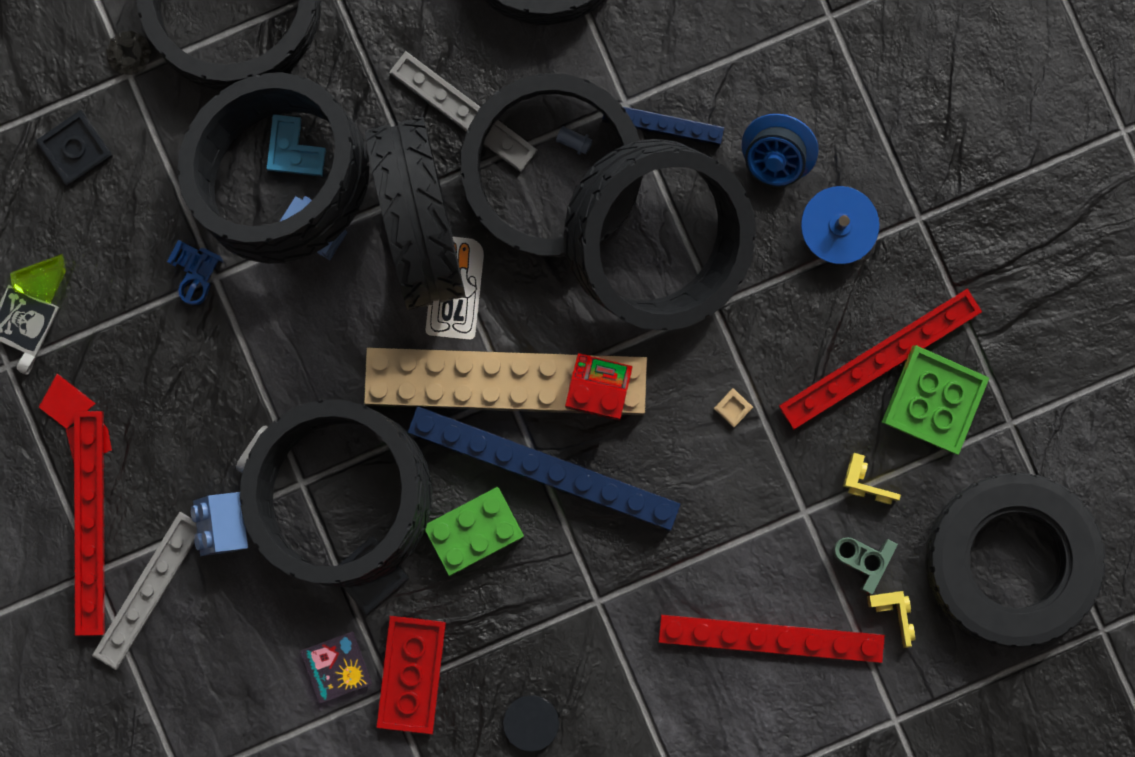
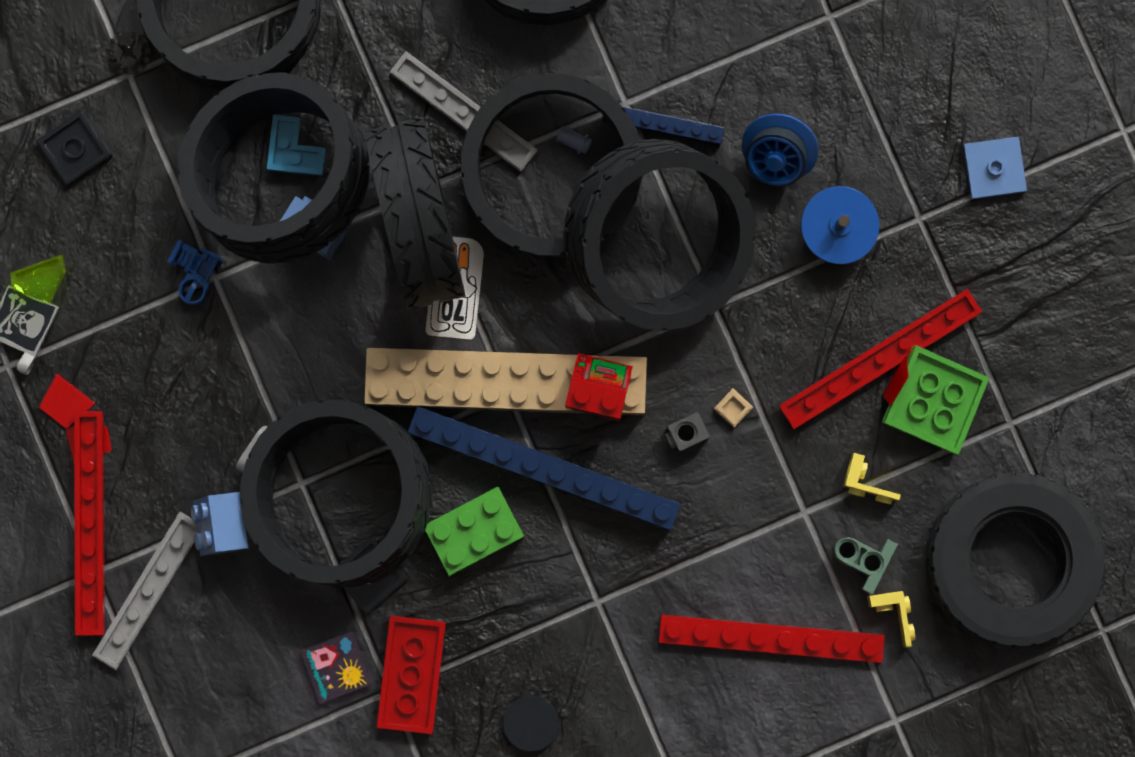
(696, 424): none -> dark grey brick
(897, 382): none -> red sticker
(994, 168): none -> medium blue plate

